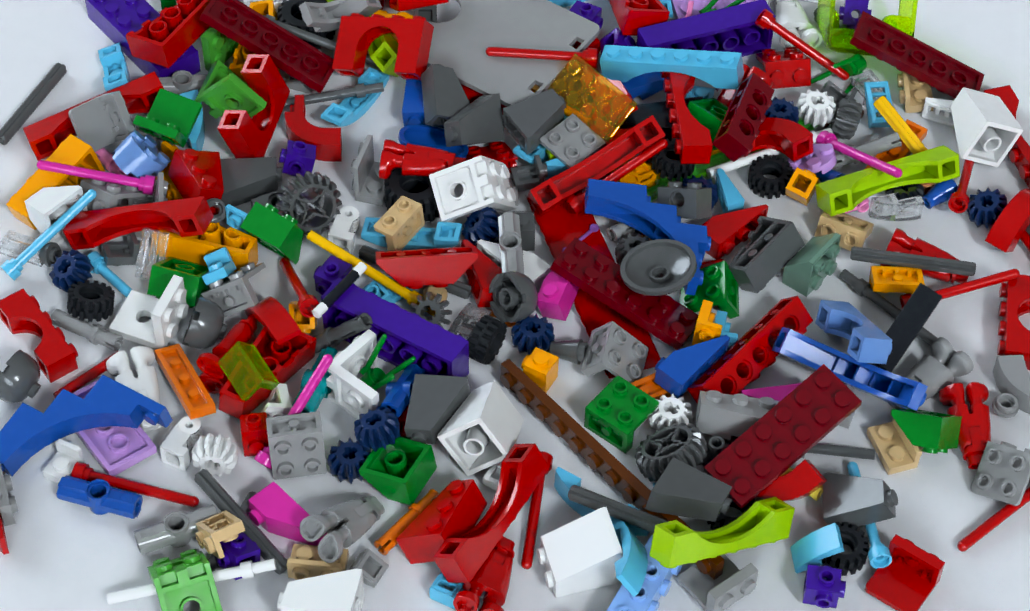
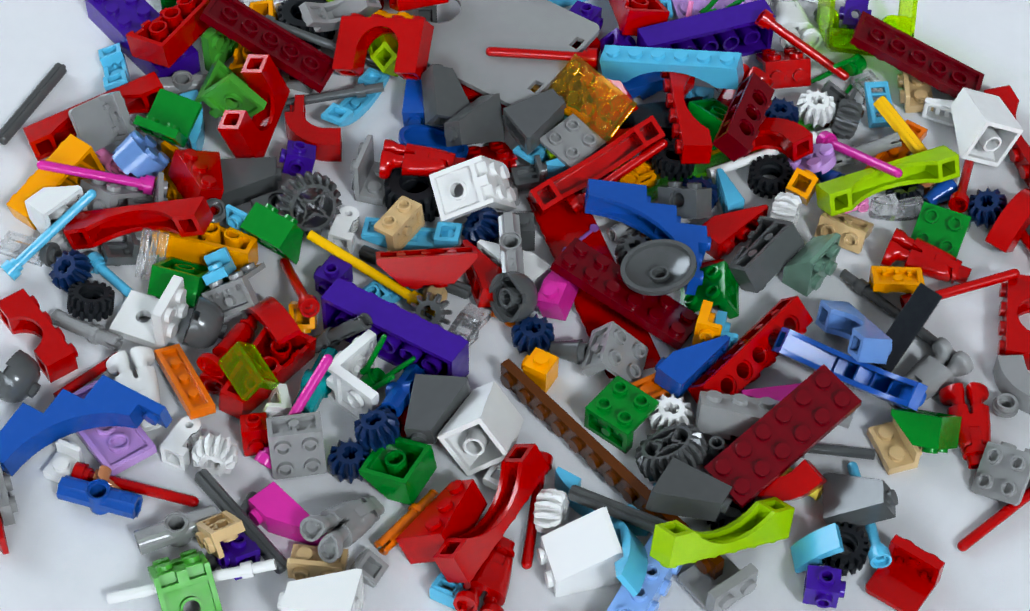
(104, 473): none -> nougat hand
(335, 294): black bar -> none
(486, 339): black tyre -> none
(550, 510): none -> white gear
(786, 207): none -> white gear
(913, 261): dark grey axle -> none
(941, 227): none -> green bracket

